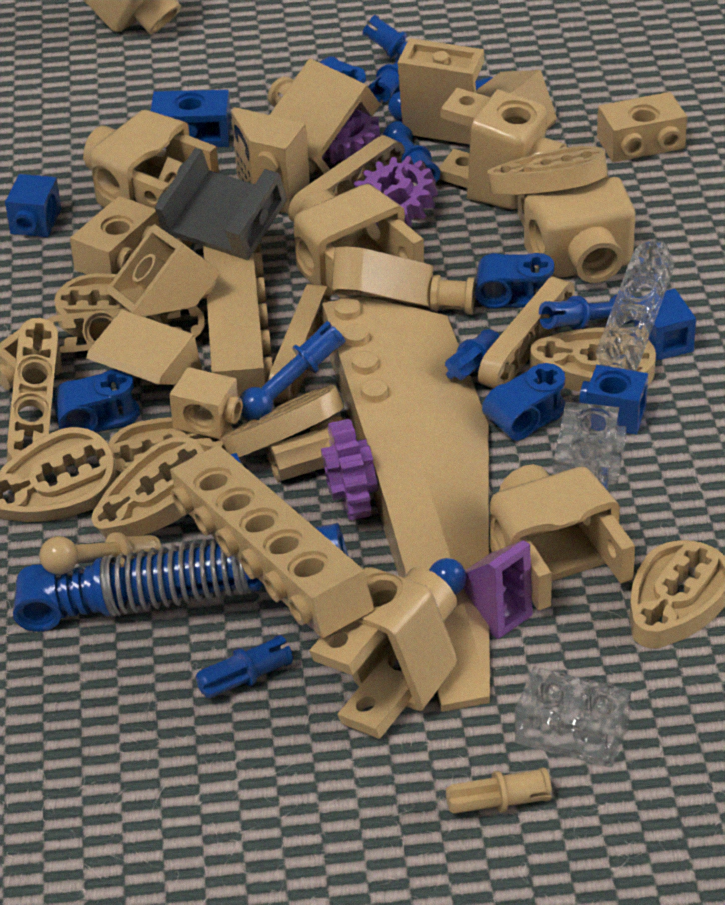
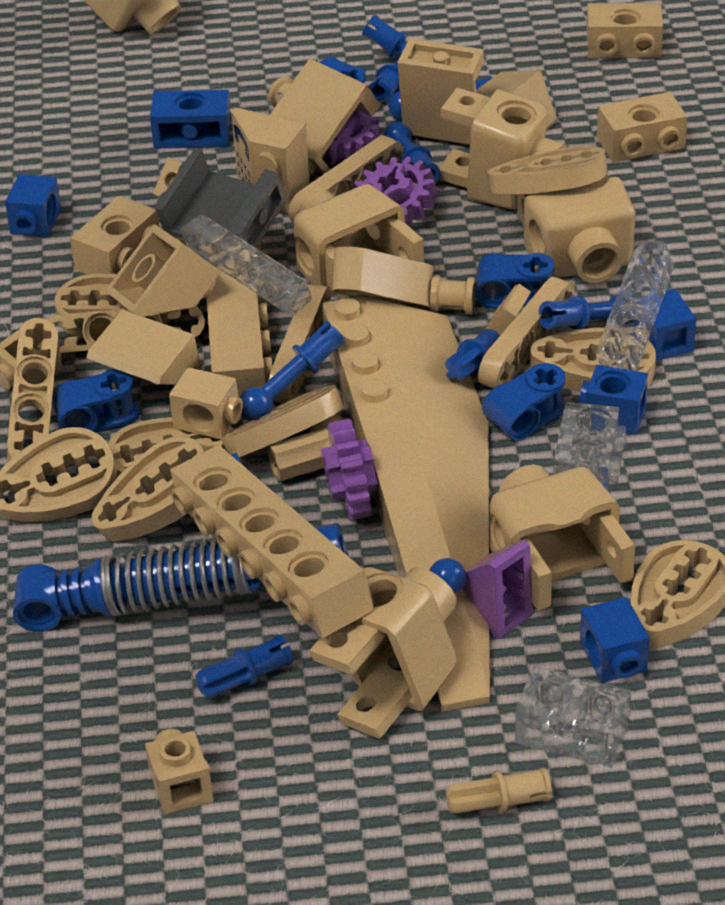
(61, 555): tan pin -> none
(132, 157): tan piece -> none
(177, 759): none -> tan brick
(246, 264): none -> clear beam
(508, 309): none -> tan tile
(614, 640): none -> blue brick
(624, 30): none -> tan brick

